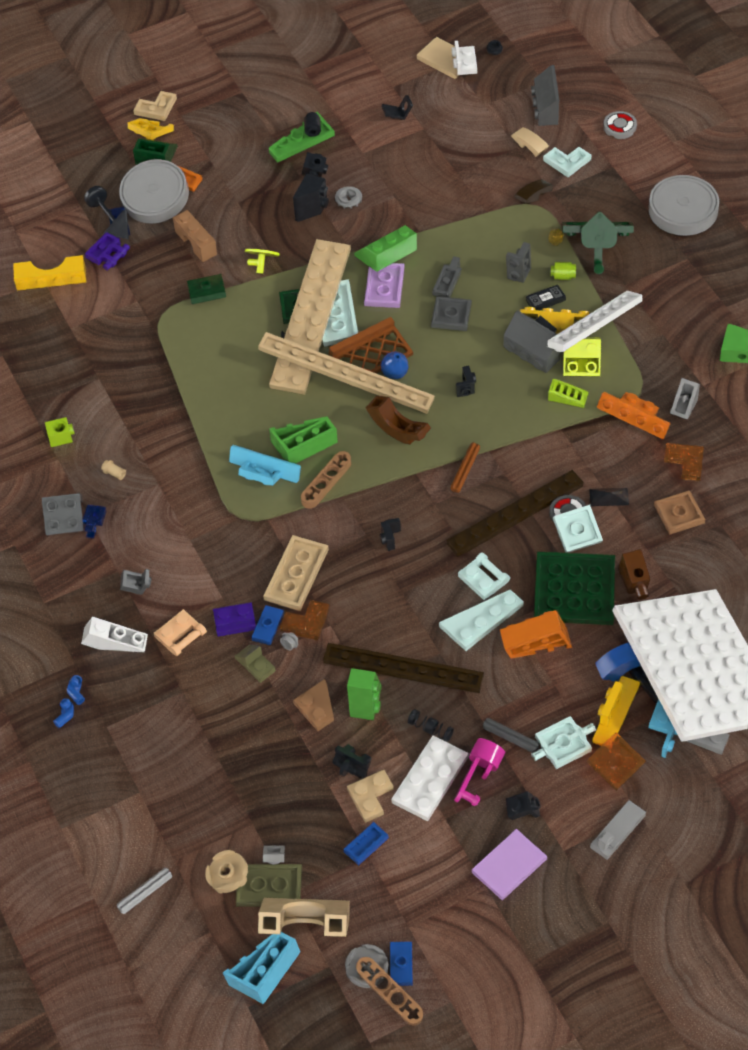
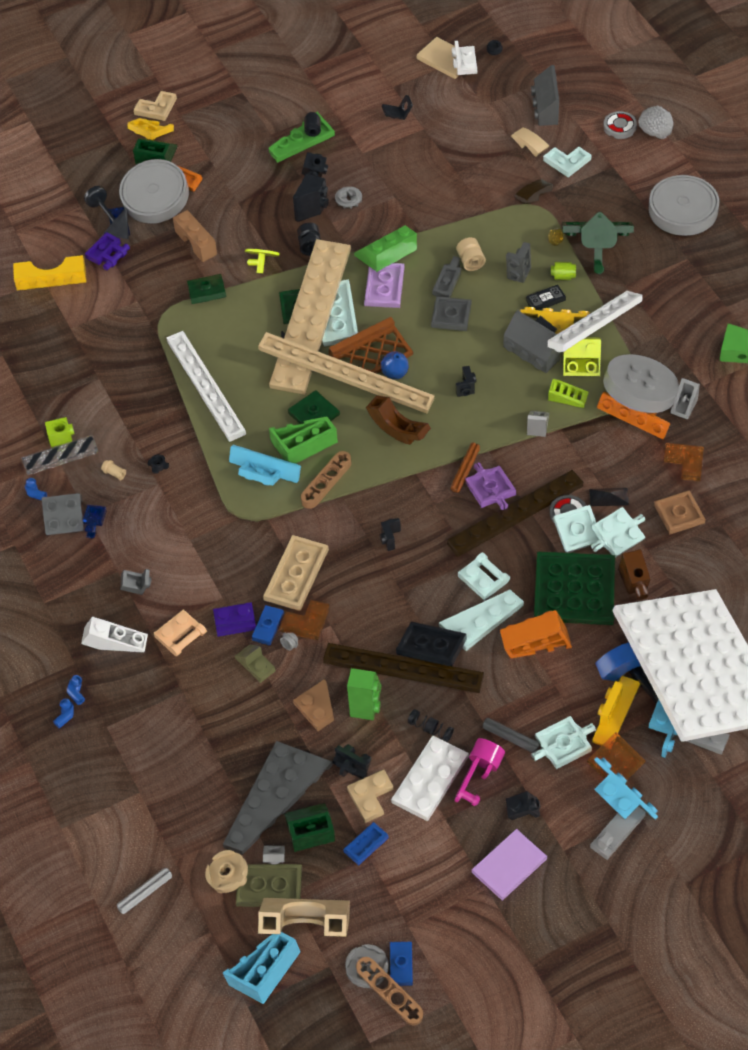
(32, 490): none -> blue arm
(60, 455): none -> clear tile
(158, 459): none -> black plate
(206, 386): none -> white plate
(276, 789): none -> dark grey wing
(307, 237): none -> black wheel
(310, 827): none -> dark green slope
(313, 407): none -> dark green plate
(431, 644): none -> black plate
(471, 254): none -> tan wheel
(490, 486): none -> medium lavender plate
(537, 423): none -> light grey slope
(618, 532): none -> light aqua plate
(619, 795): none -> medium azure bracket
(641, 383): none -> light grey brick
(656, 122): none -> light grey hair

